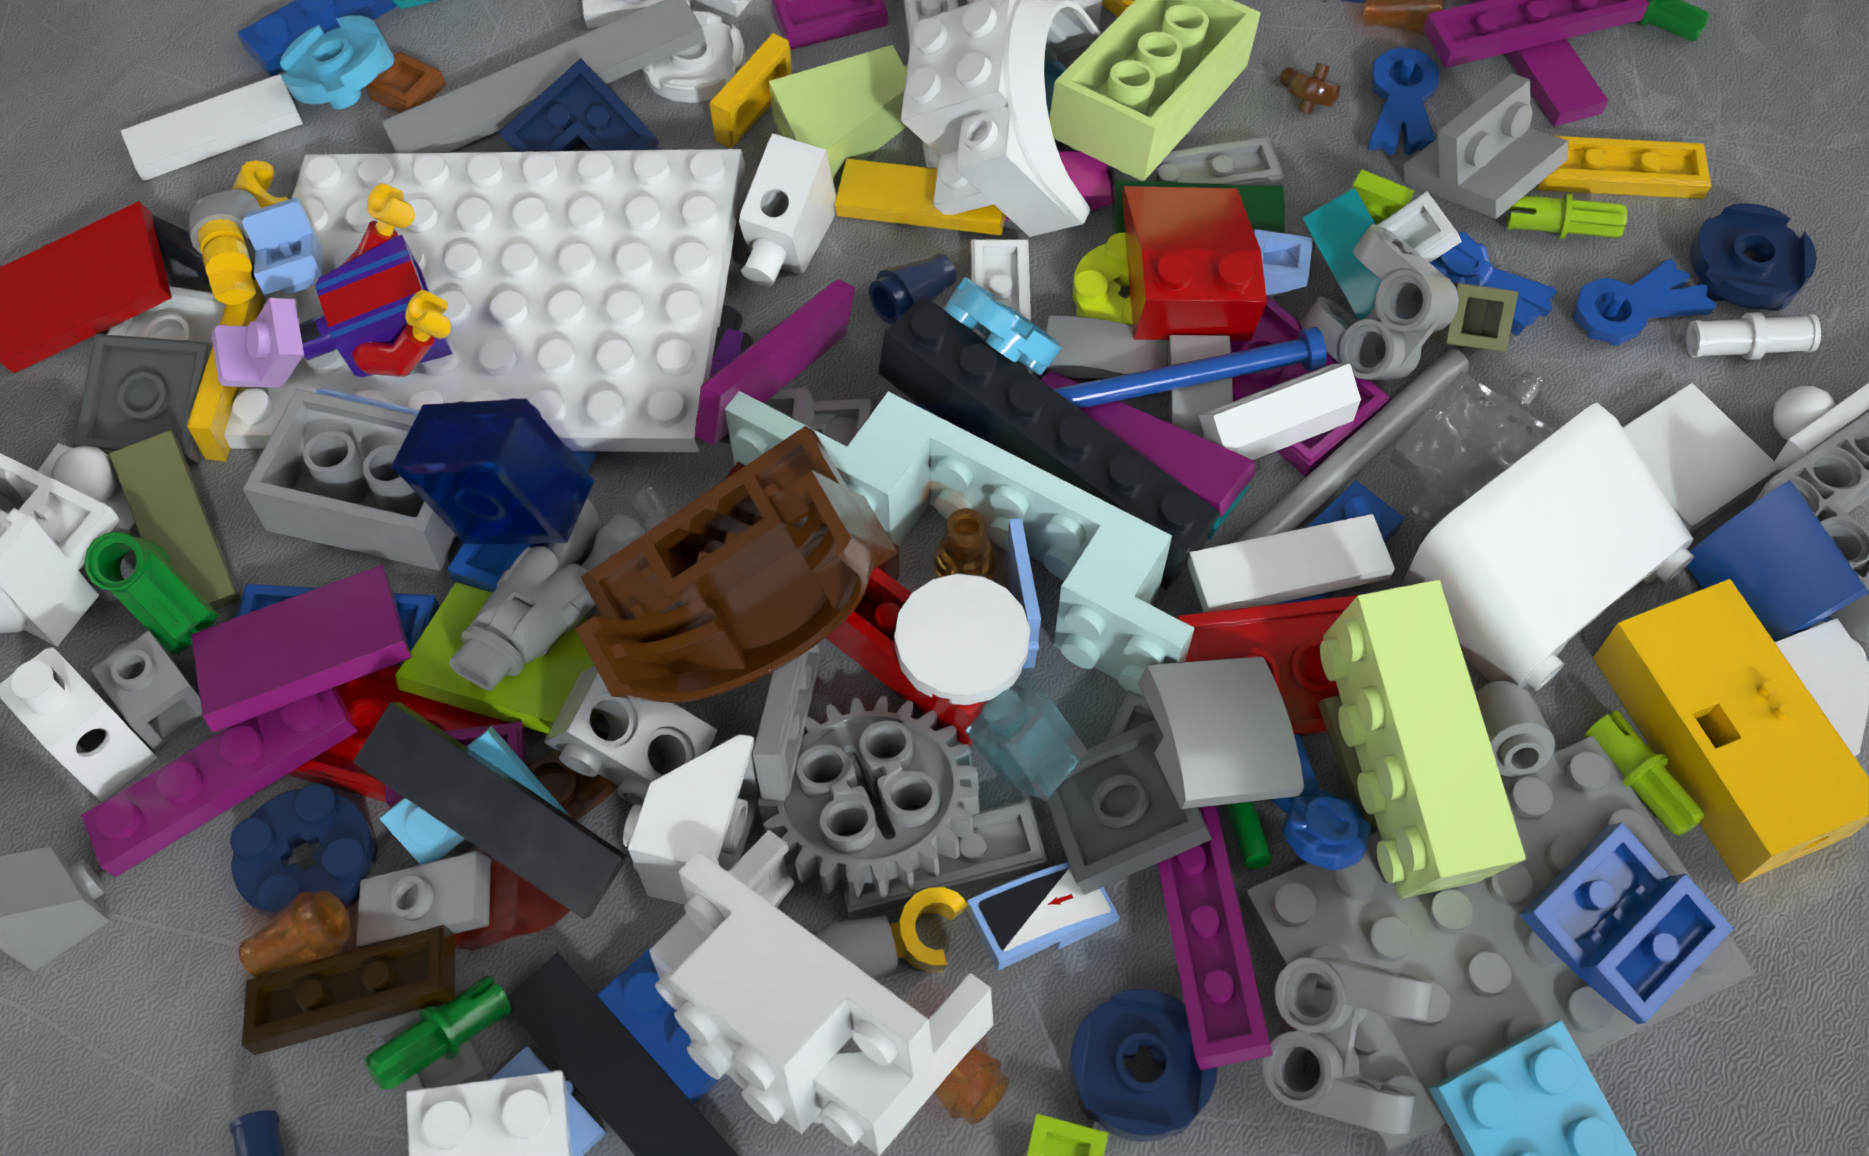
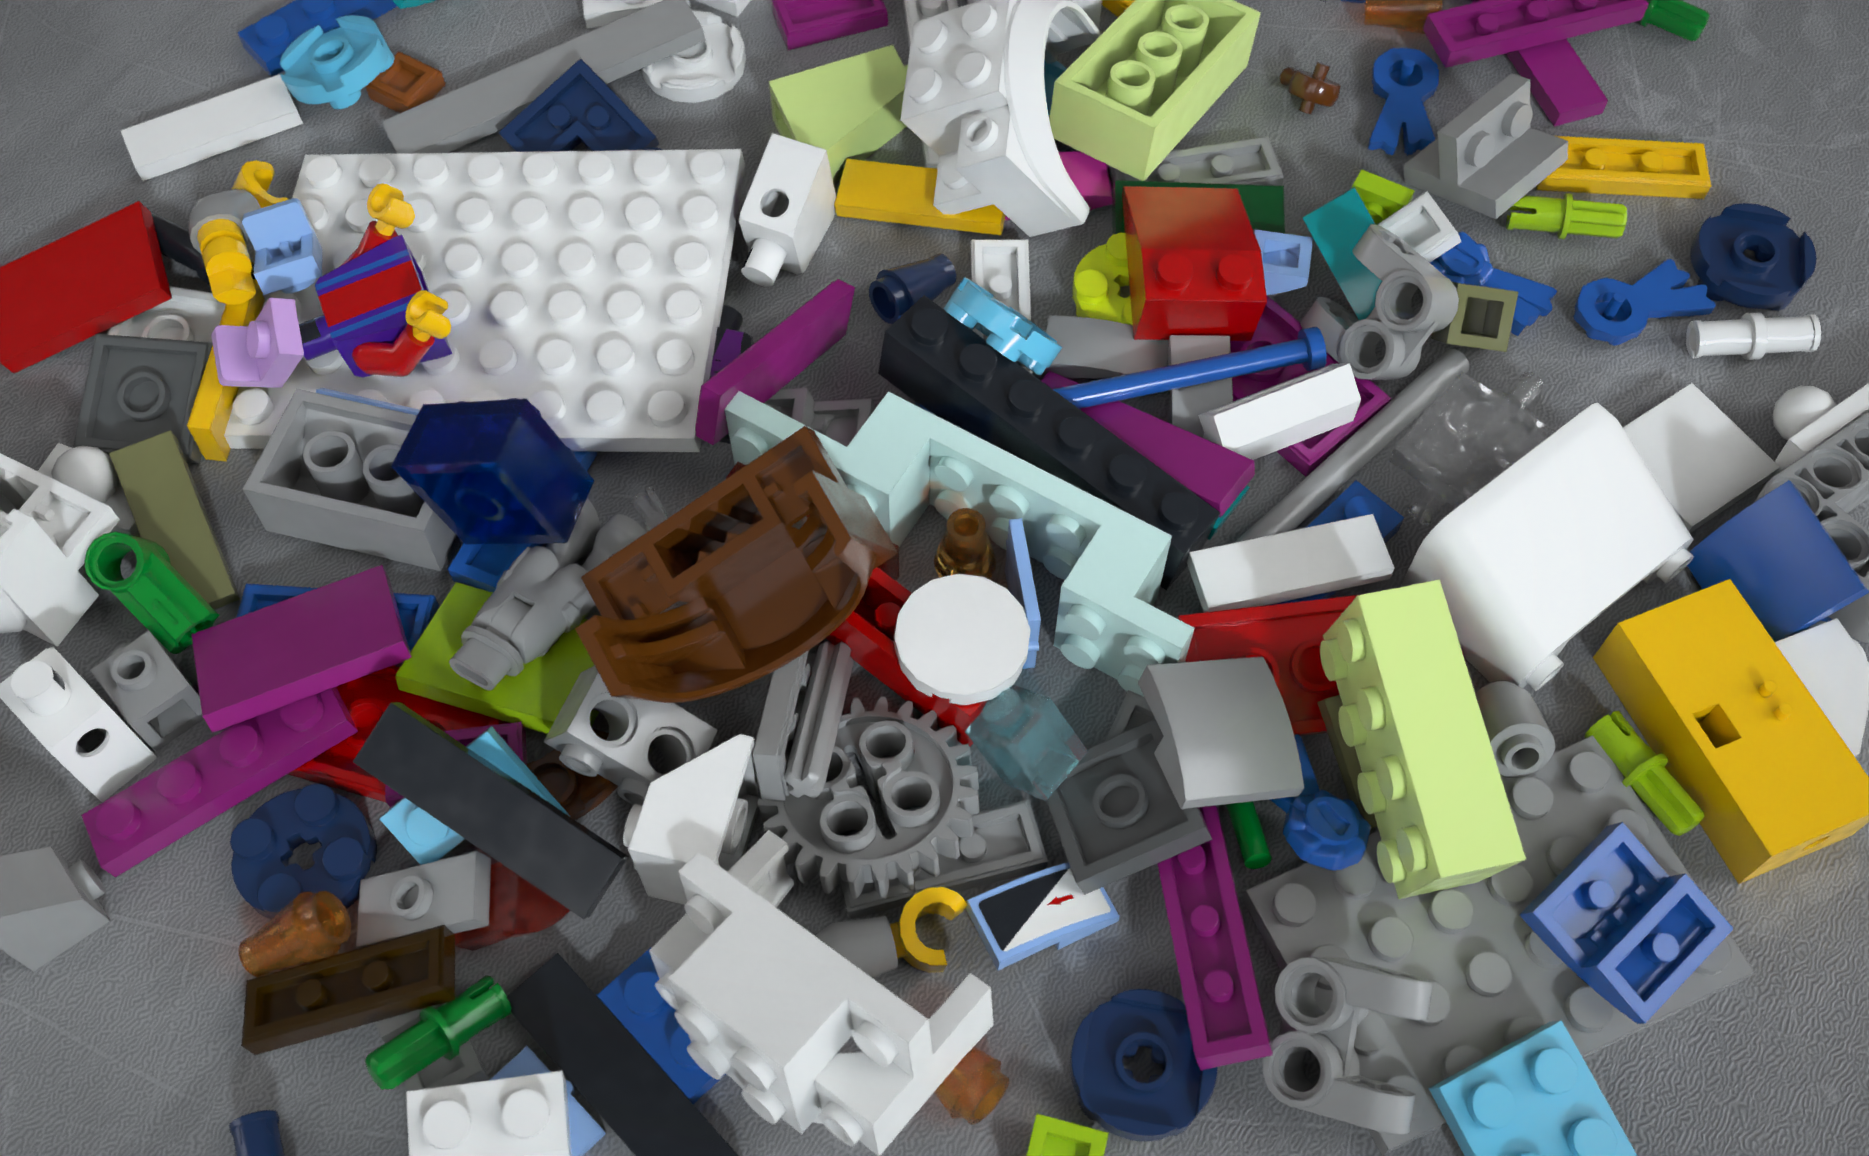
(748, 91): yellow tile -> none
(819, 720): none -> light grey axle

